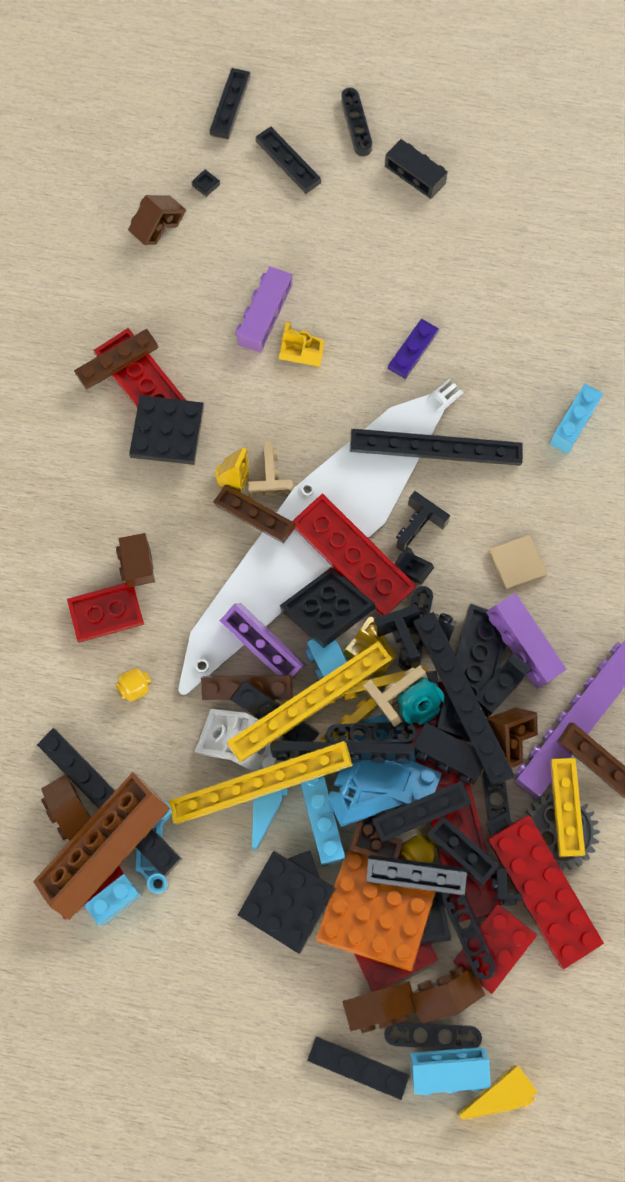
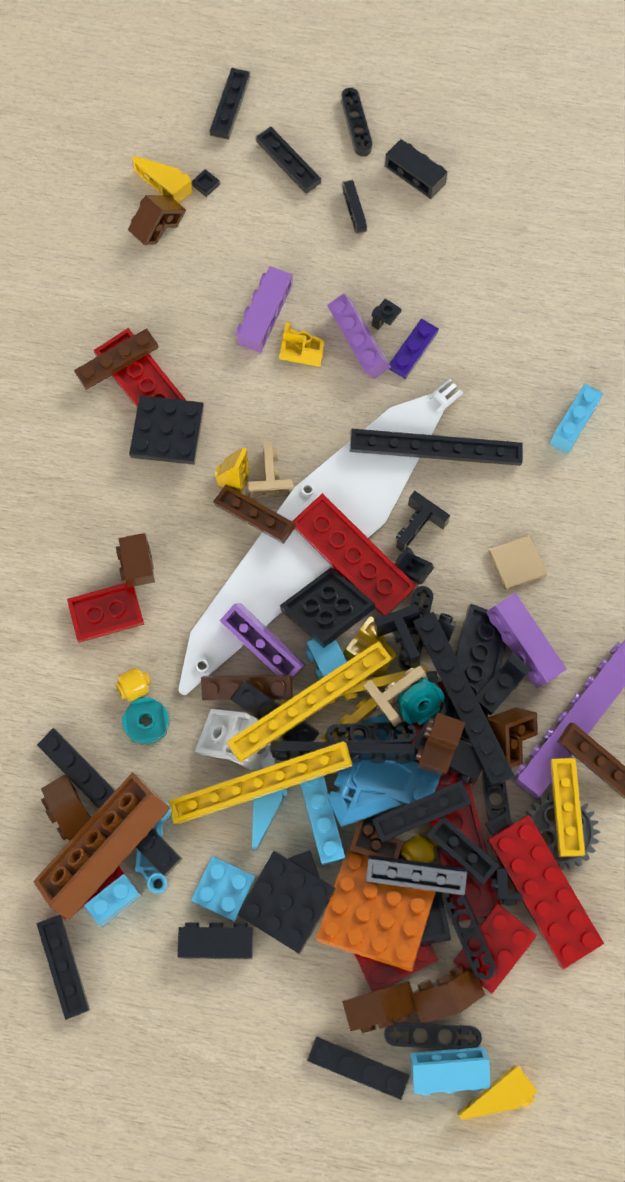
(63, 967): none -> black plate
(155, 730): none -> teal plate
(164, 178): none -> yellow slope
(215, 941): none -> black brick
(223, 888): none -> medium azure plate
(354, 206): none -> black beam
(359, 336): none -> medium lavender brick
(385, 313): none -> black bracket
(442, 739): none -> reddish brown brick

